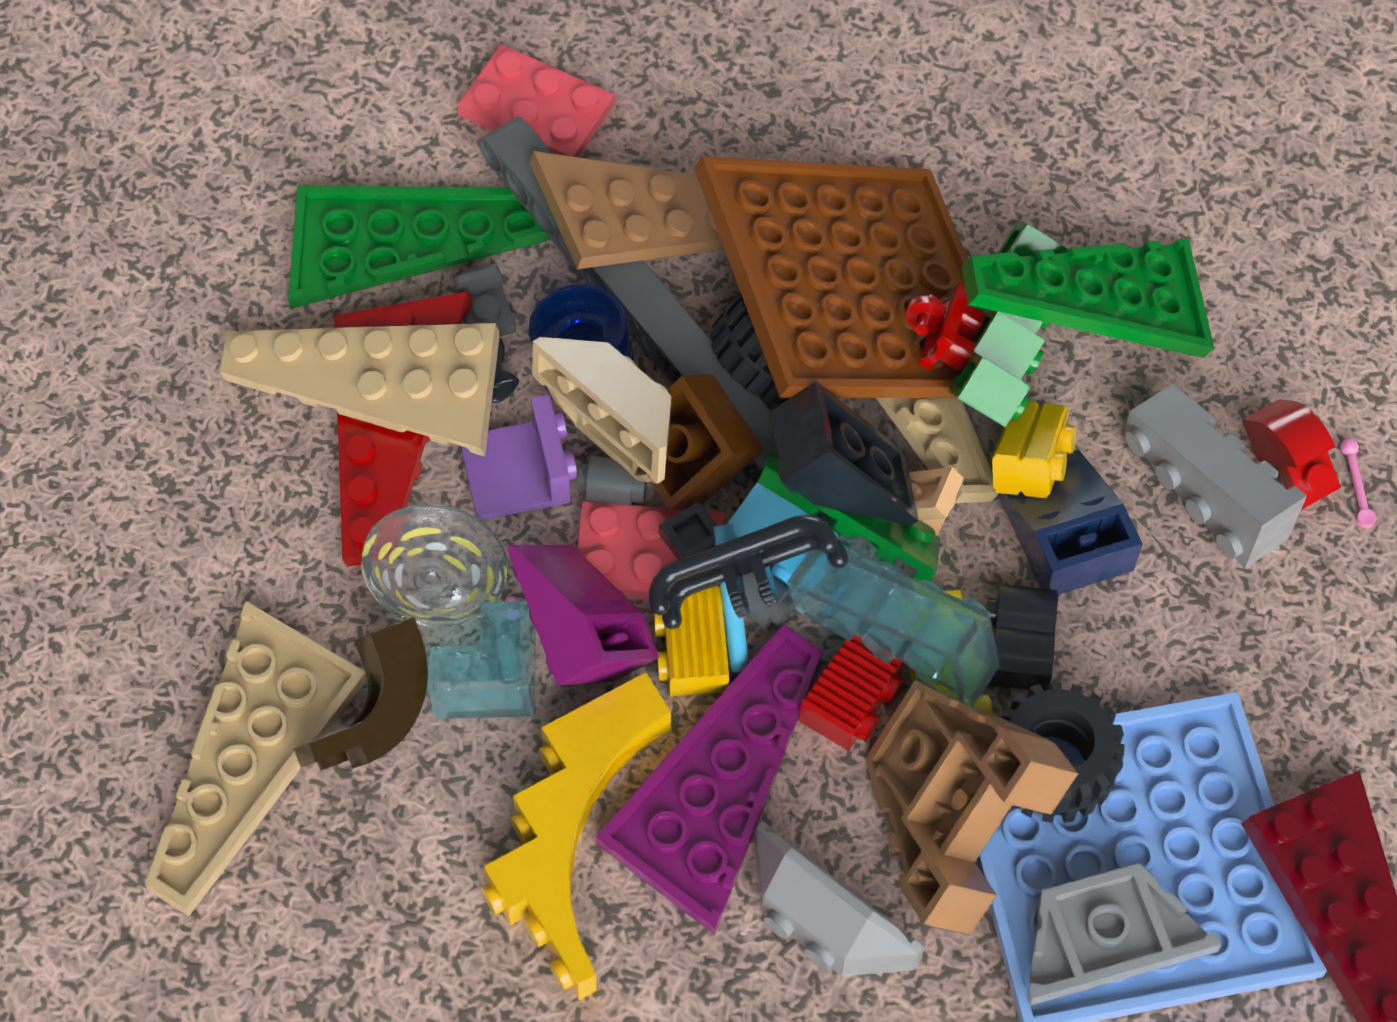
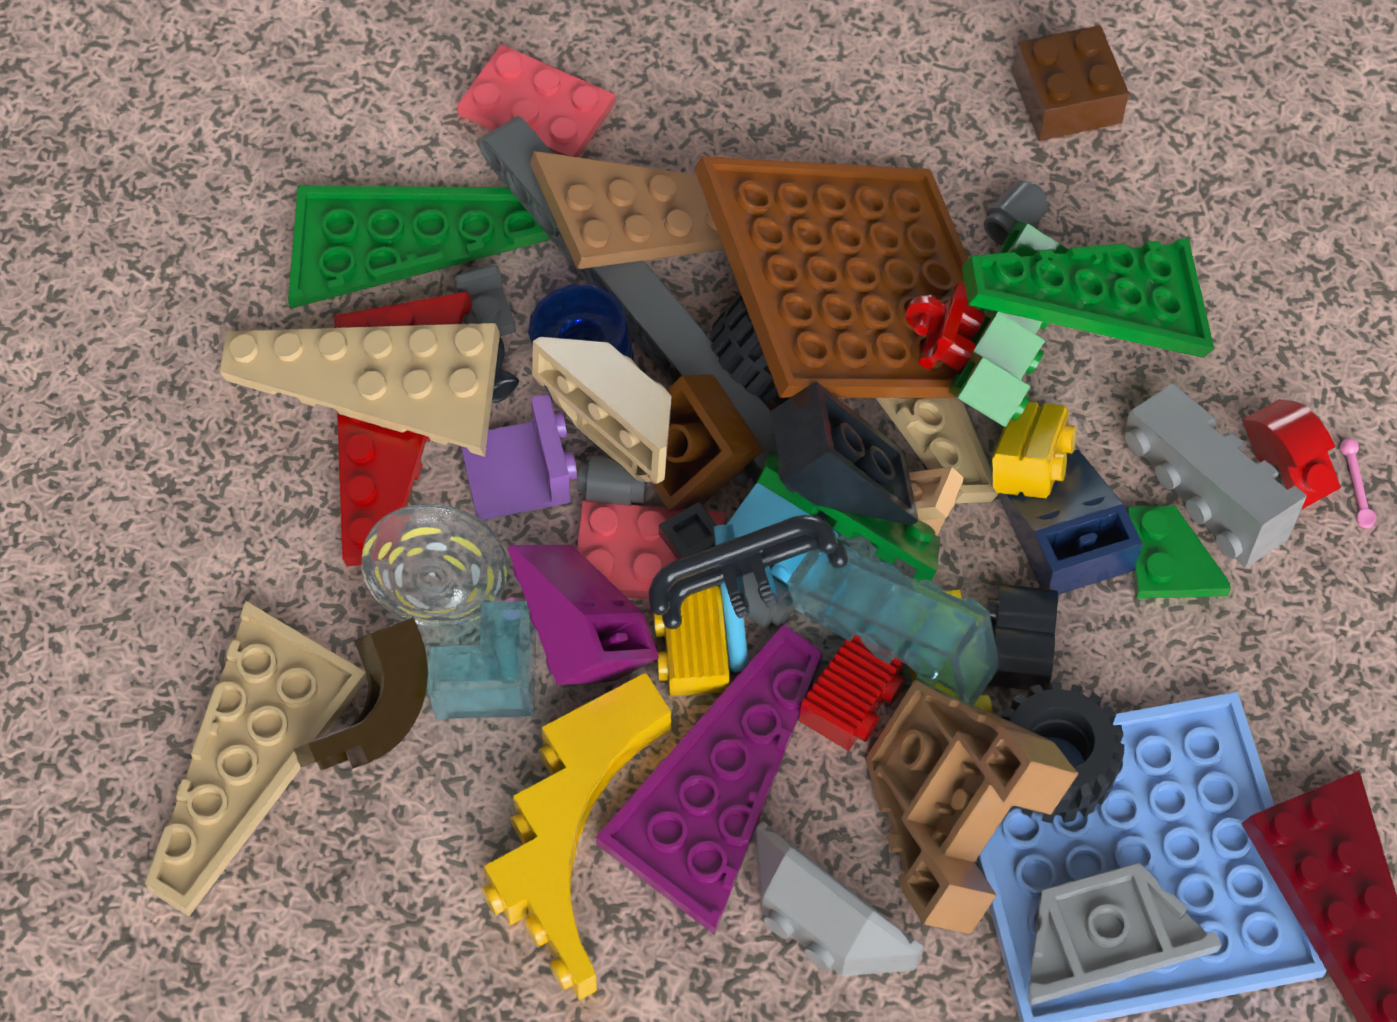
(1021, 203): none -> dark grey brick
(1070, 82): none -> reddish brown brick
(1172, 557): none -> green wing

